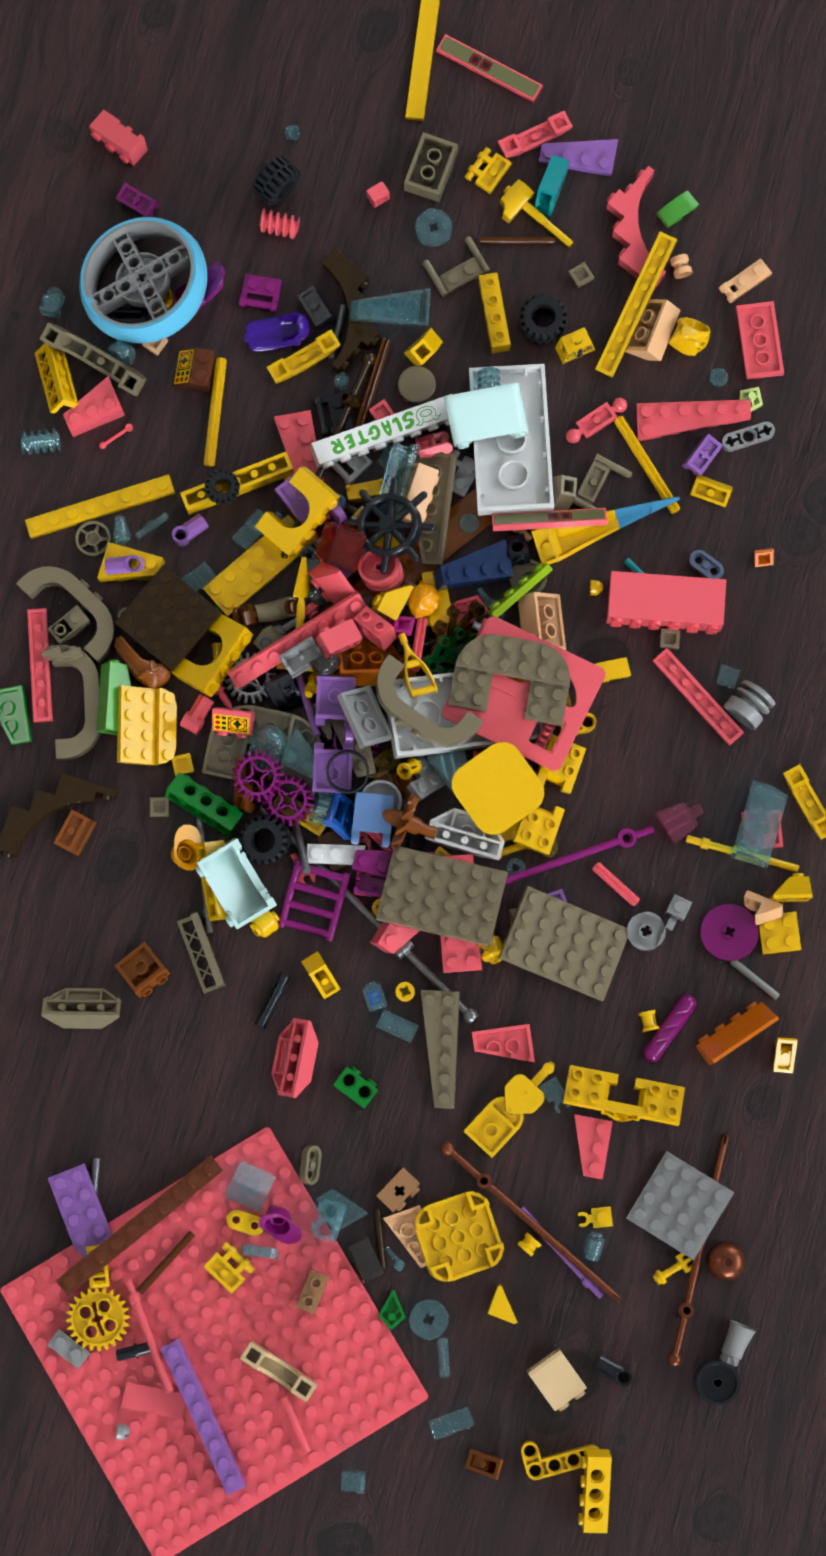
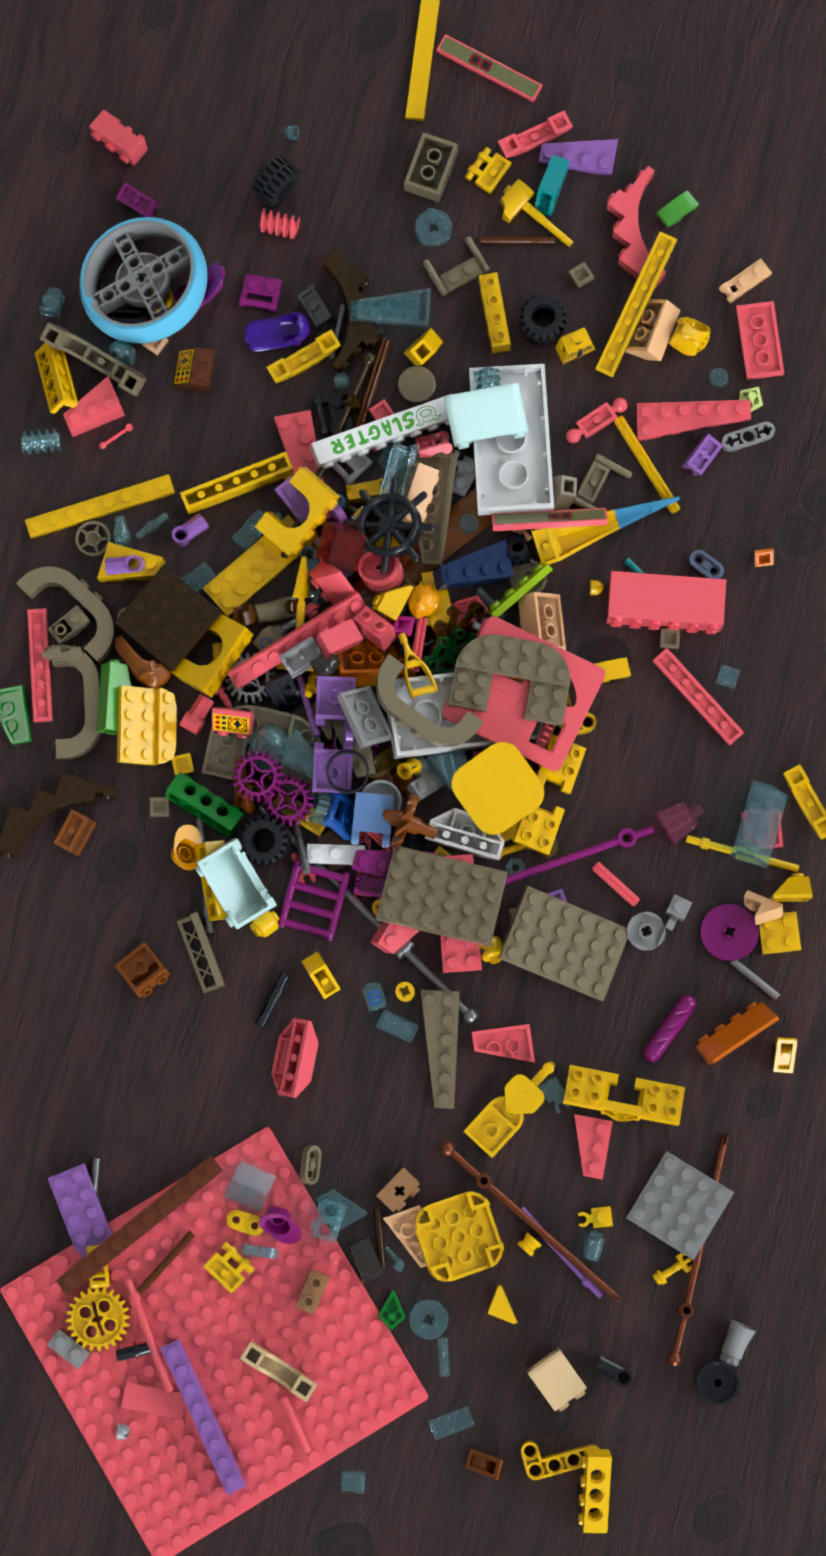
(81, 1008): dark tan wedge -> none
(215, 412): yellow axle -> none
(216, 477): black tyre -> none
(353, 1090): green brick -> none
(378, 194): coral slope -> none
(648, 1020): yellow bush -> none
(681, 266): light nougat wheel -> none
(711, 490): yellow slope -> none
(726, 1261): copper cylinder -> none
(747, 708): light grey wheel -> none

